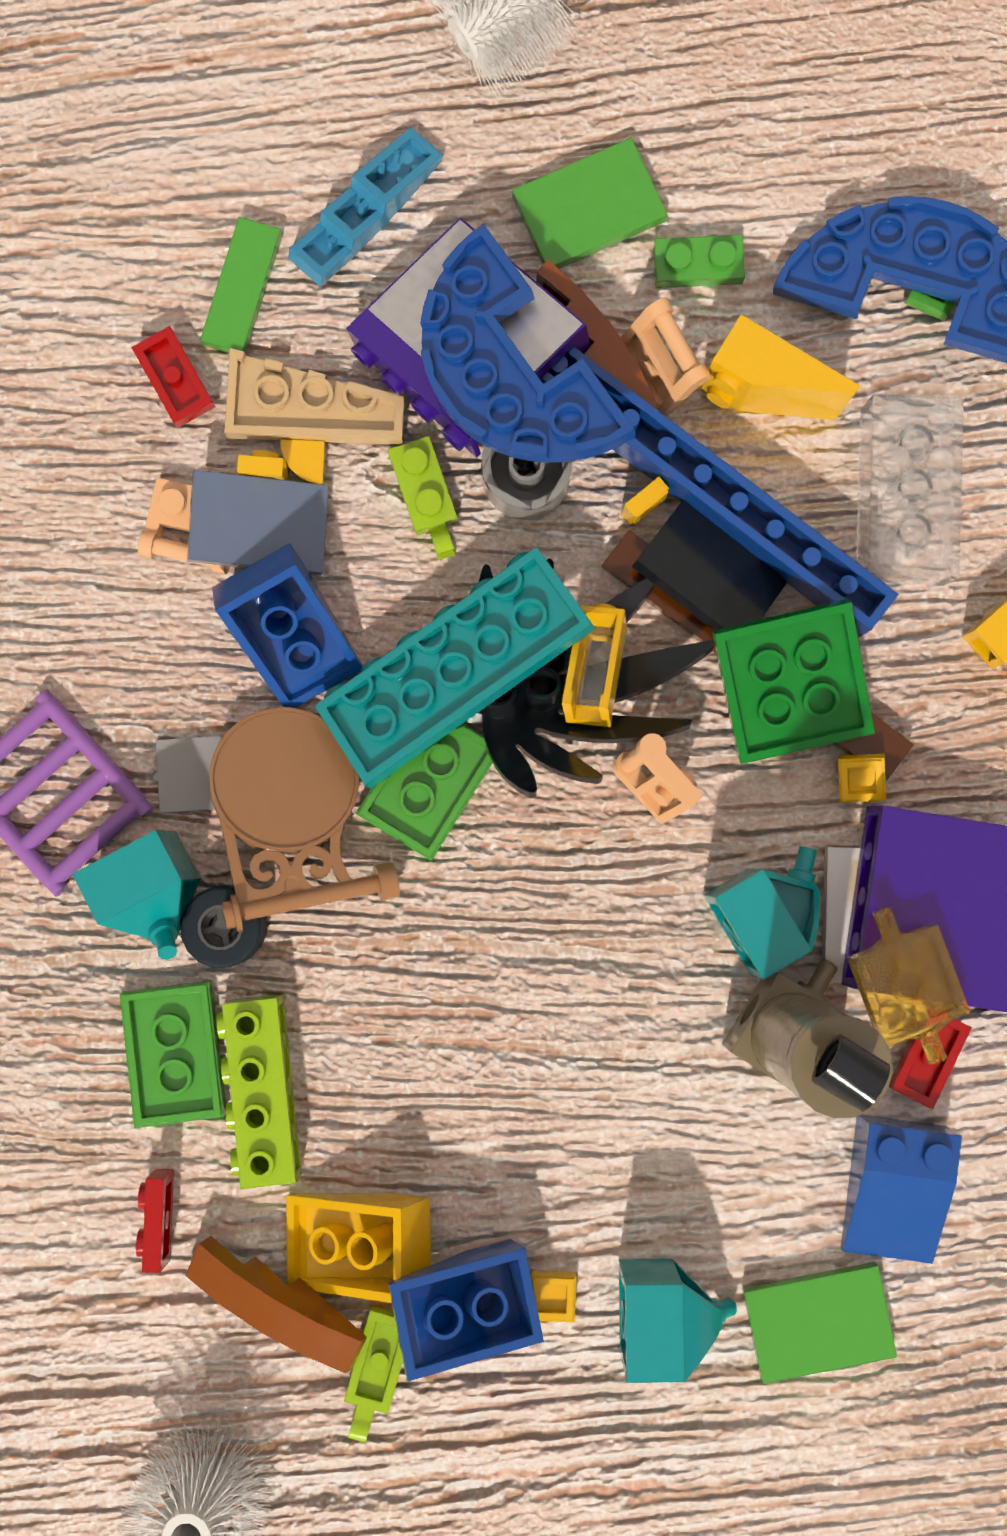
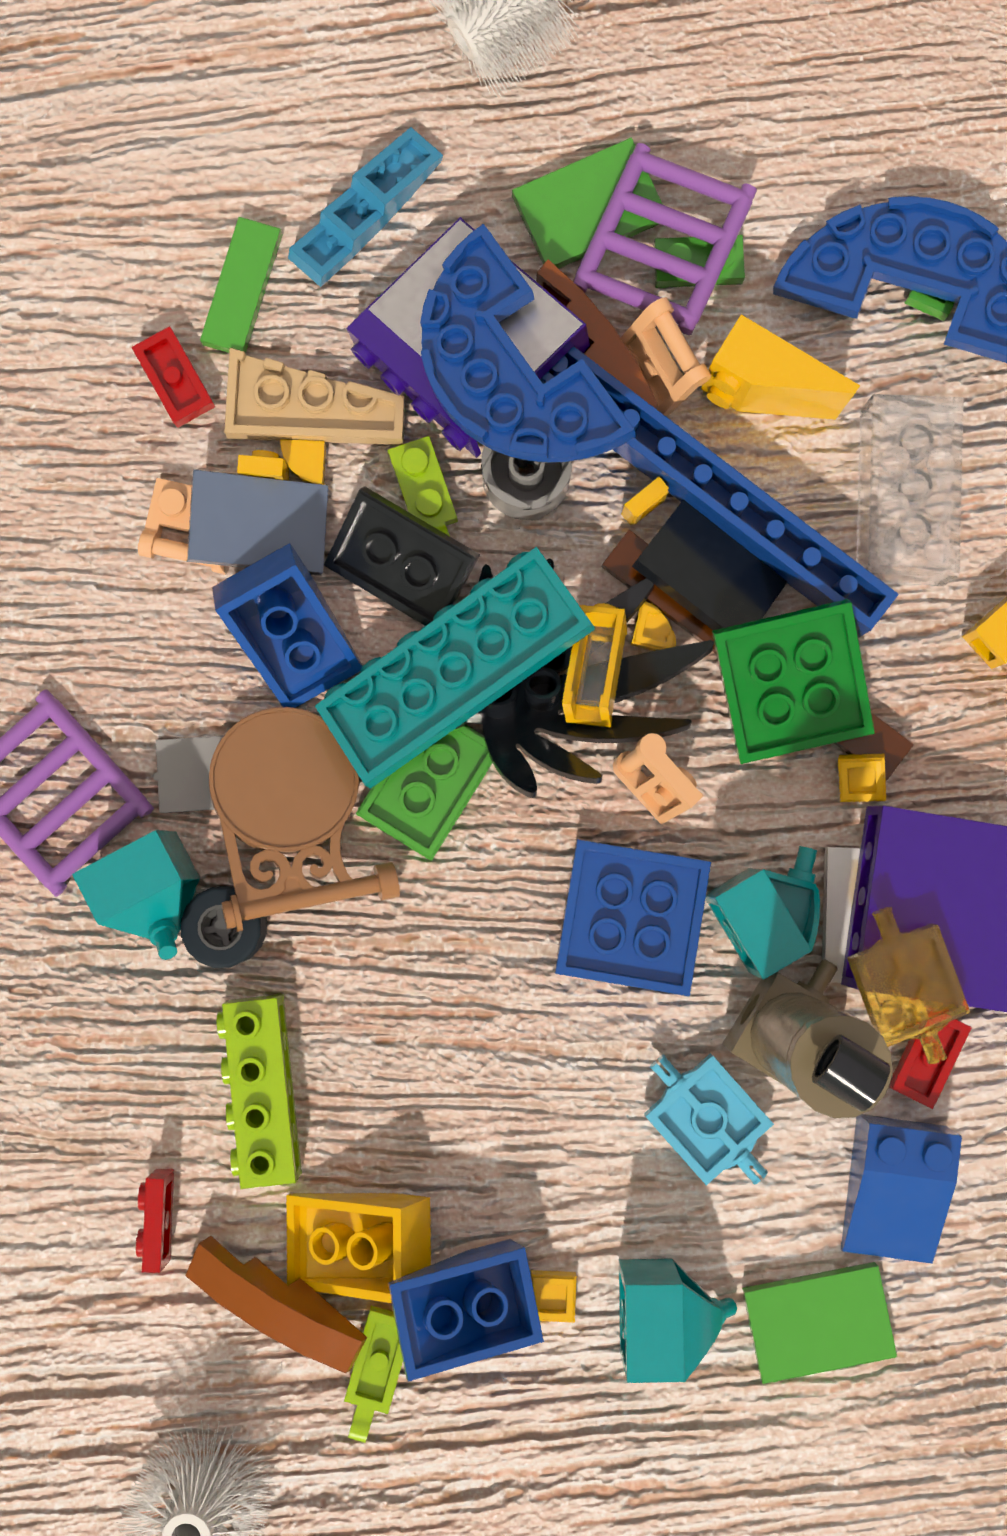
(173, 1054): bright green tile -> none
(400, 557): none -> black tile
(625, 199): none -> medium lavender bar
(633, 917): none -> blue plate
(652, 629): none -> yellow tile
(708, 1119): none -> medium azure plate

